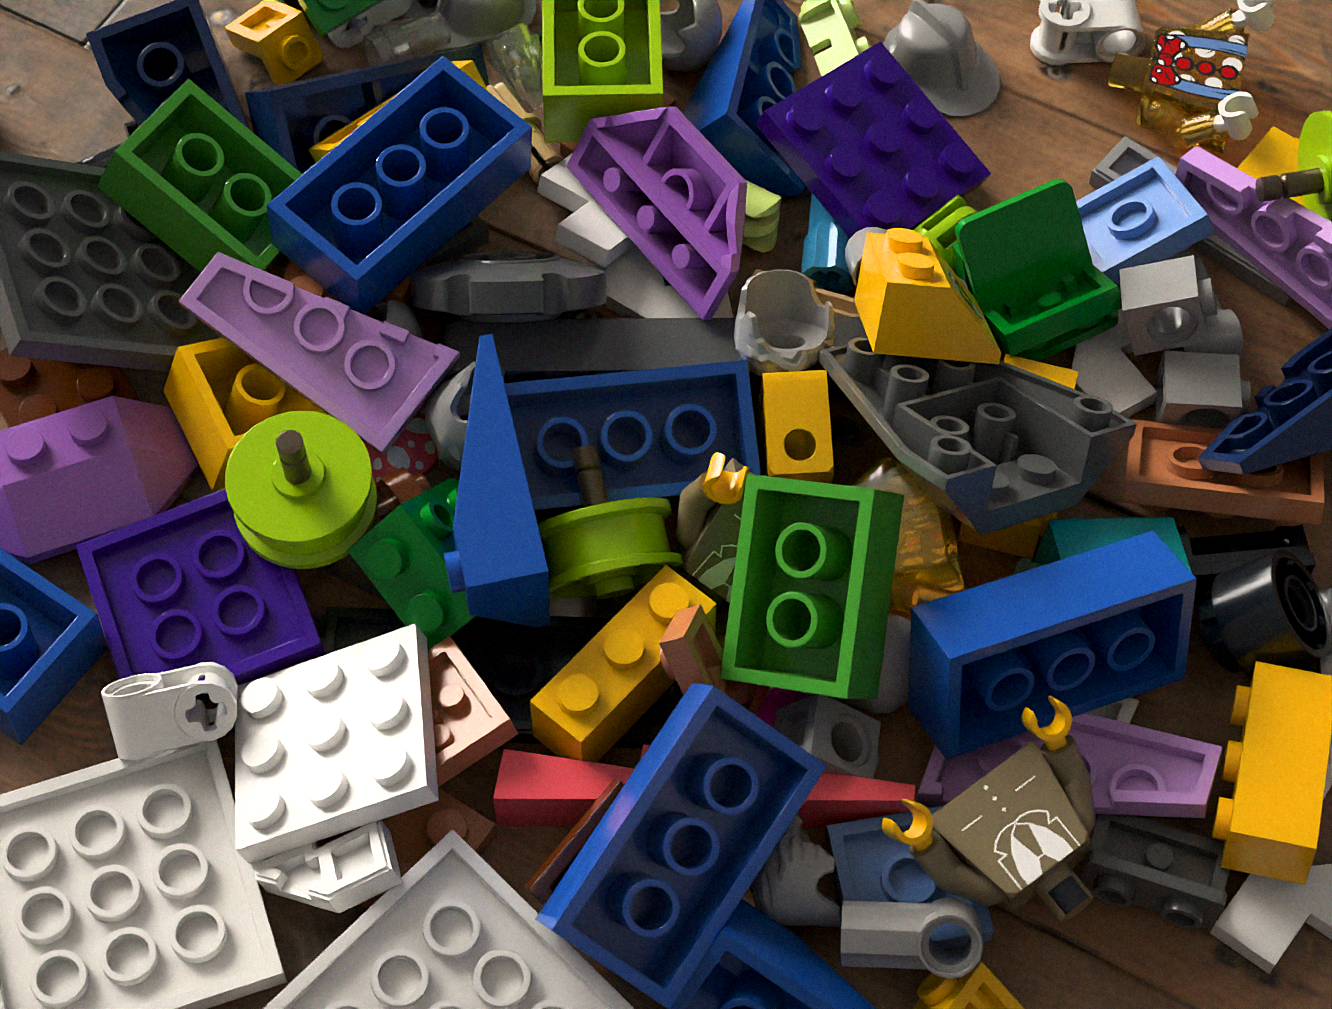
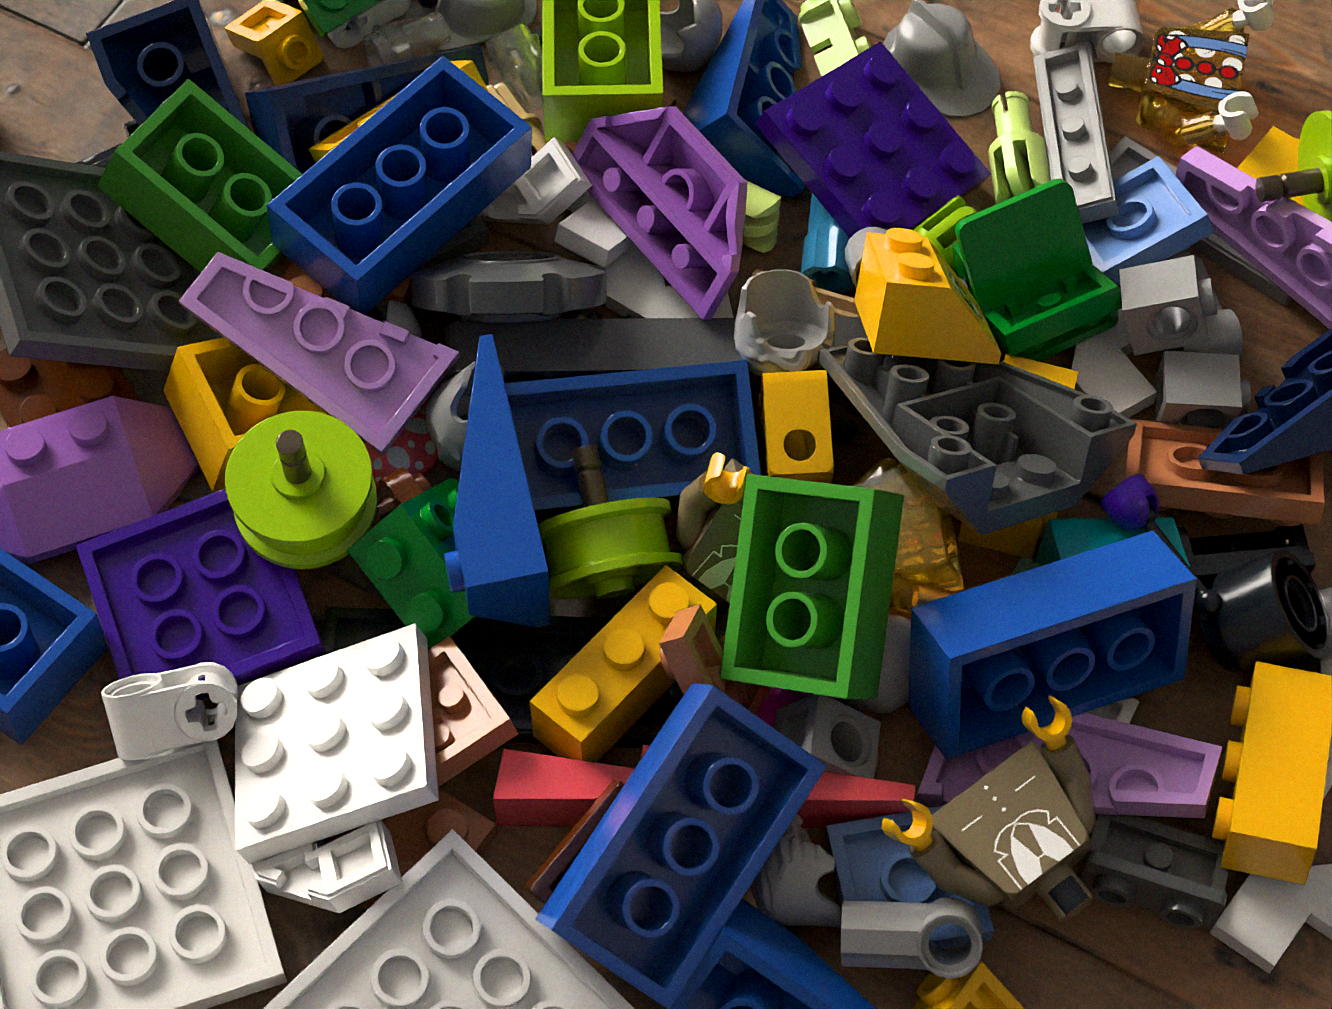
(543, 190): none -> white tile
(1018, 155): none -> yellowish green arm
(1076, 129): none -> light grey tile
(1135, 507): none -> dark purple hinge

